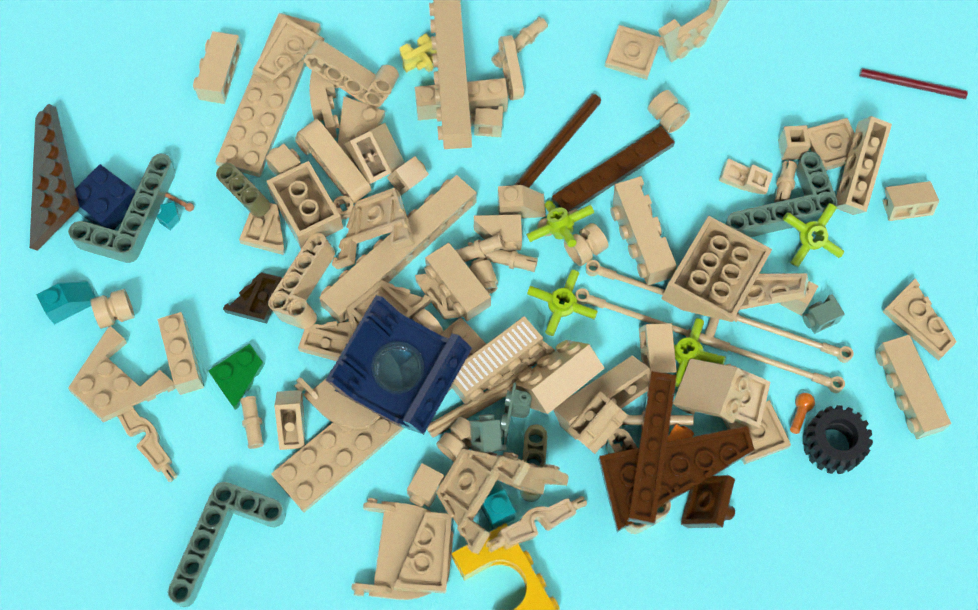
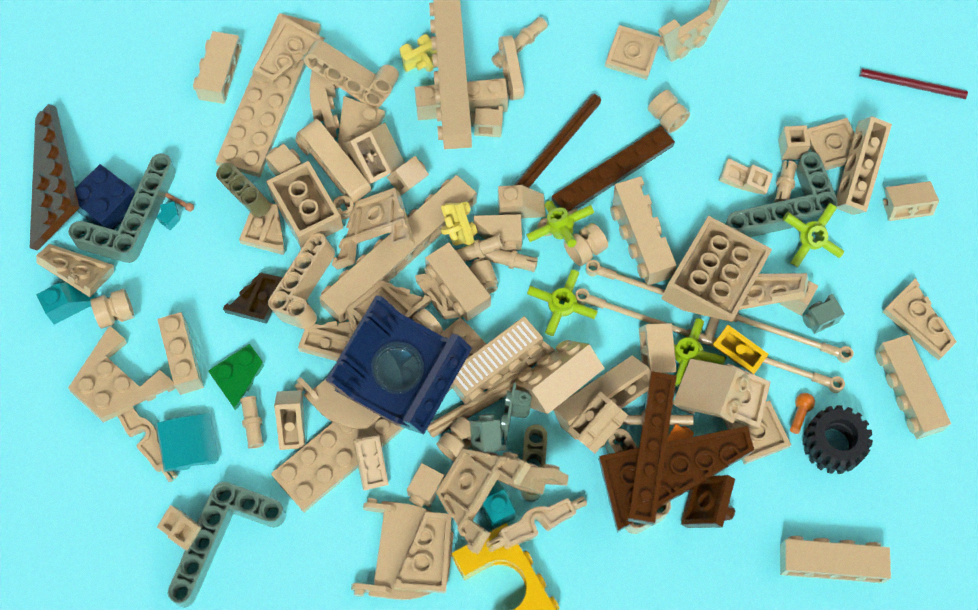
(75, 269): none -> tan wing
(179, 527): none -> tan slope
(186, 442): none -> teal slope
(370, 462): none -> tan plate
(457, 223): none -> light yellow hips
(740, 349): none -> yellow brick
(835, 560): none -> tan brick

